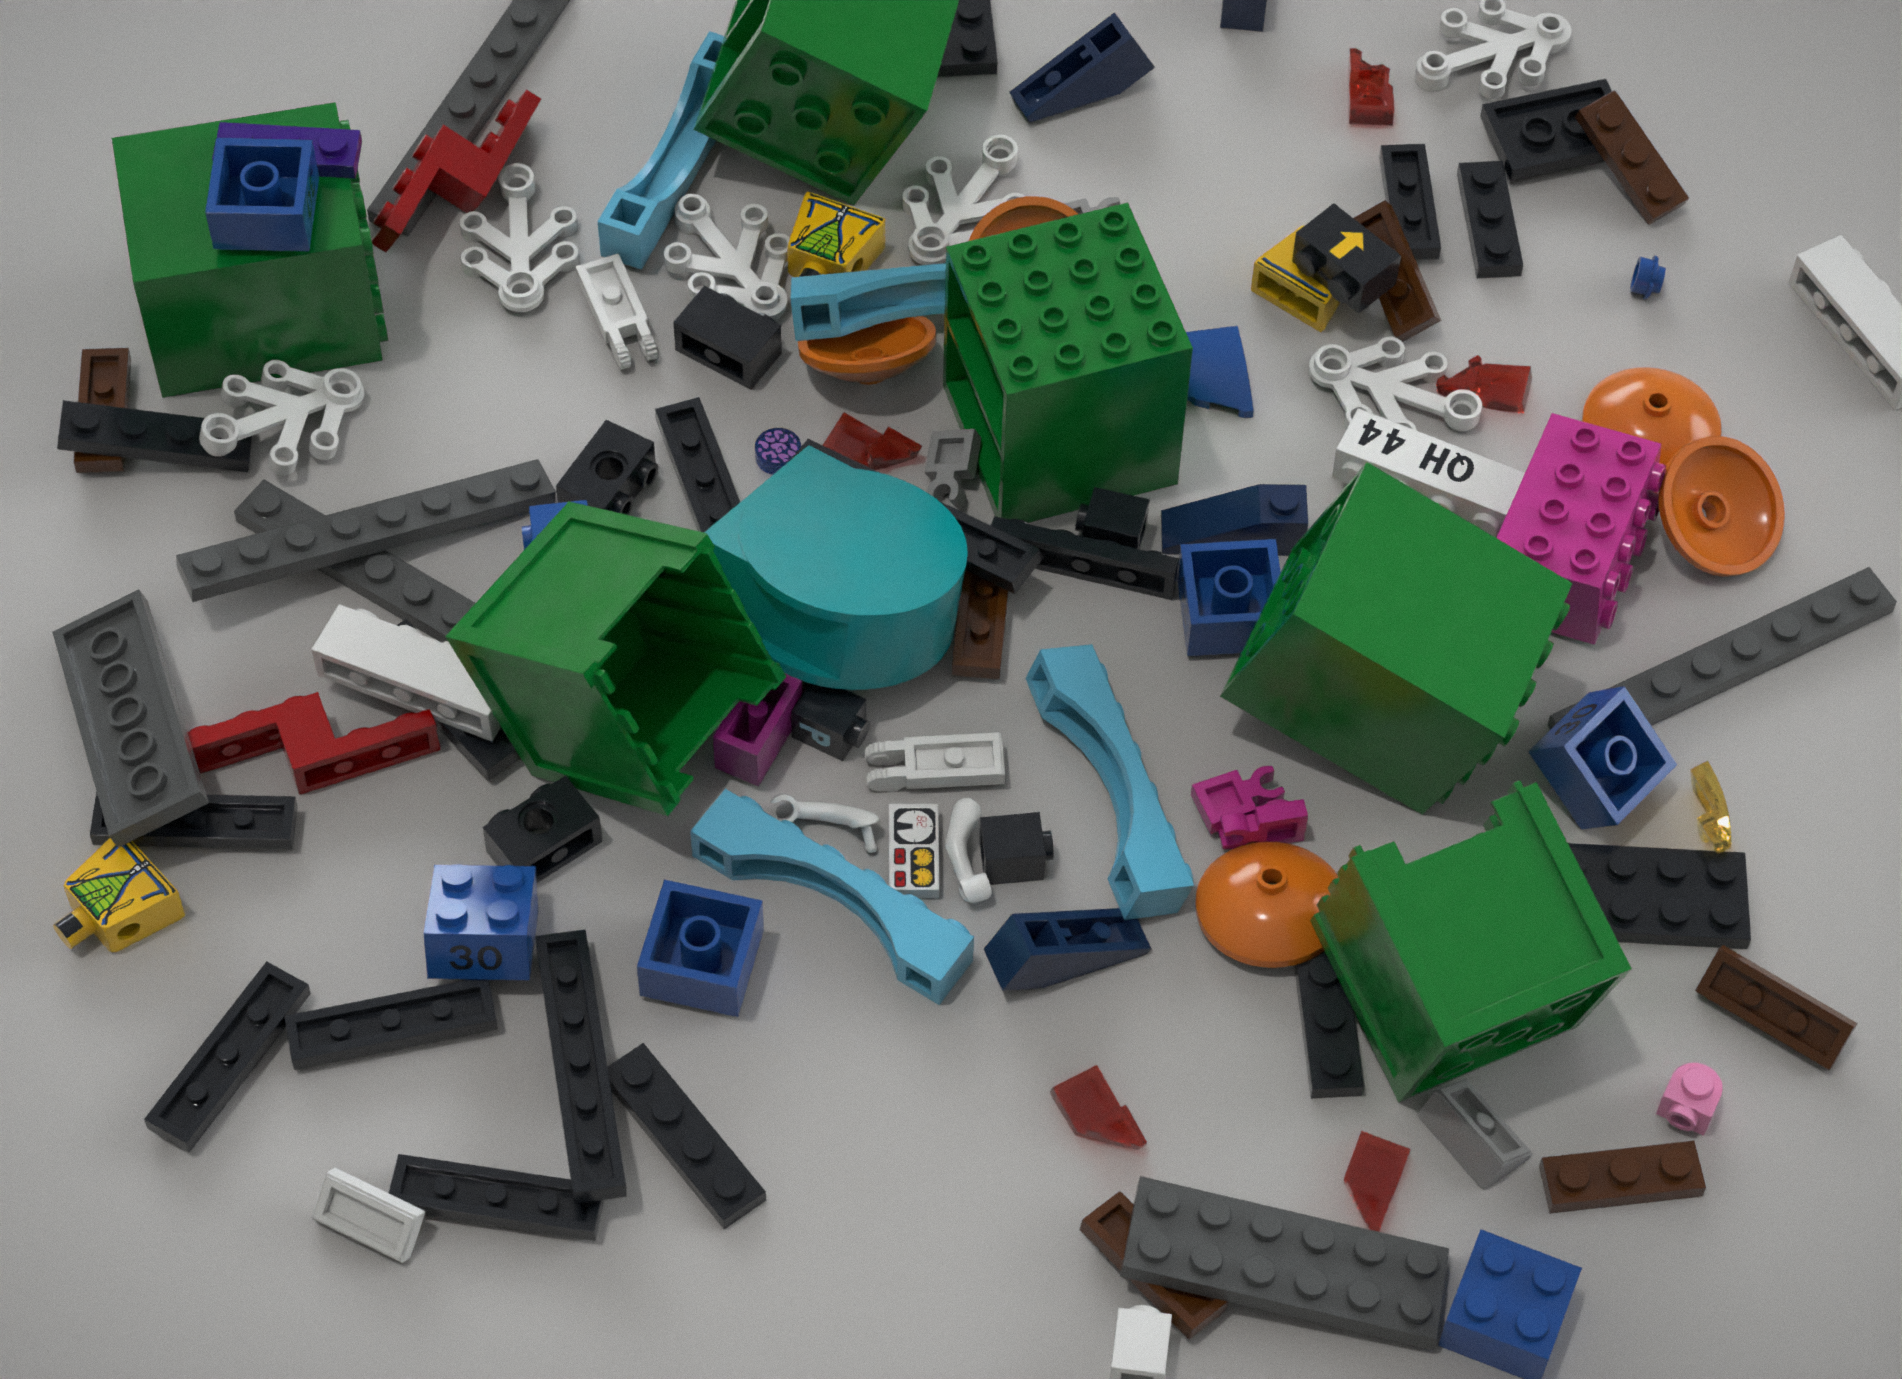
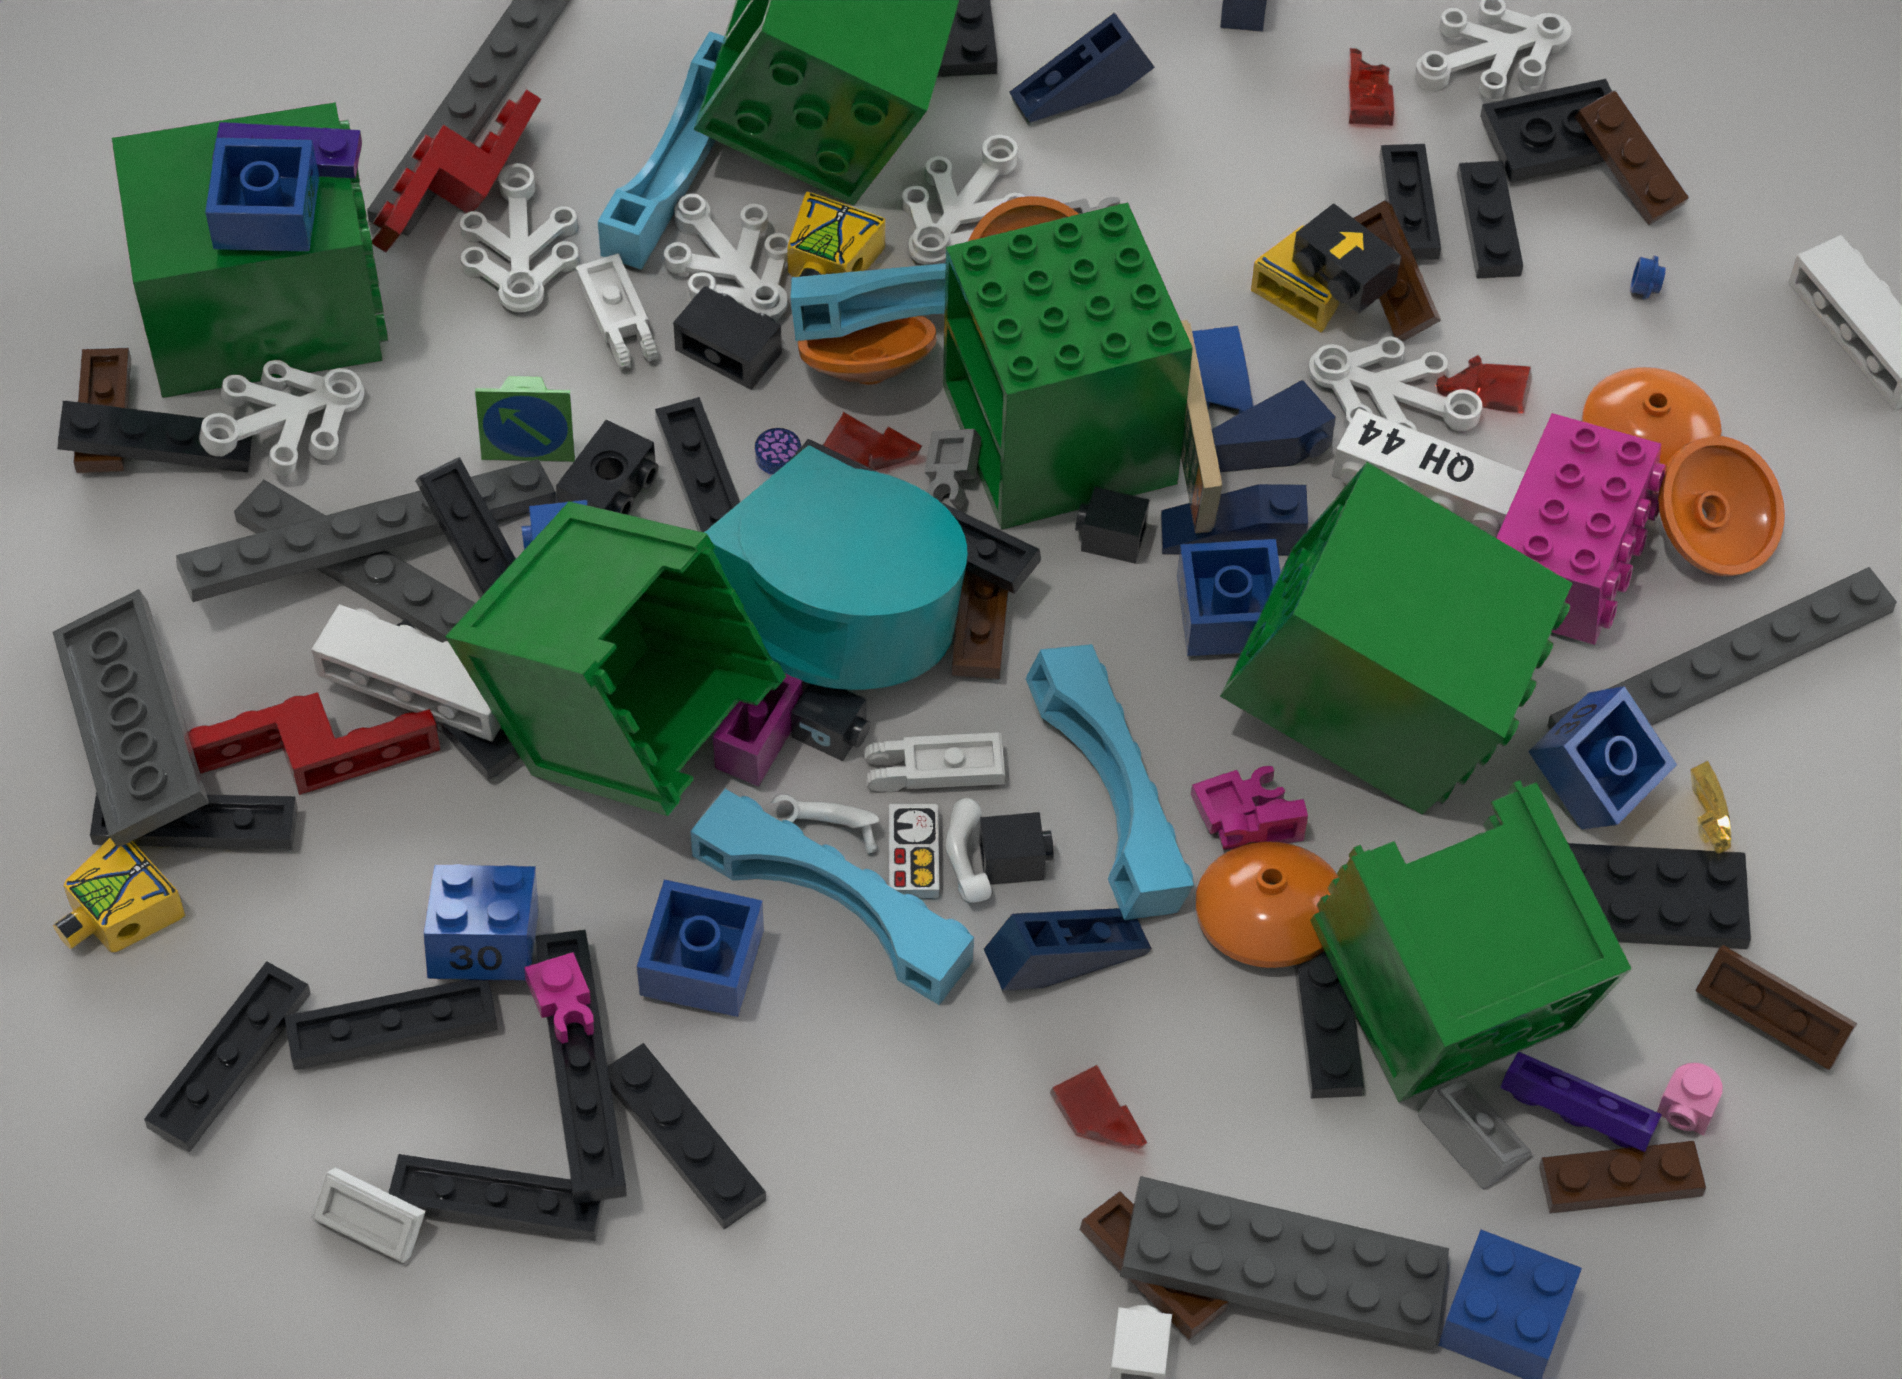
(466, 523): none -> black tile
(525, 421): none -> piece
(556, 807): black brick -> none
(562, 992): none -> dark pink plate
(1097, 560): black plate -> none
(1199, 451): none -> tan tile
(1275, 431): none -> dark blue slope
(1374, 1177): clear red slope -> none
(1580, 1102): none -> dark purple plate

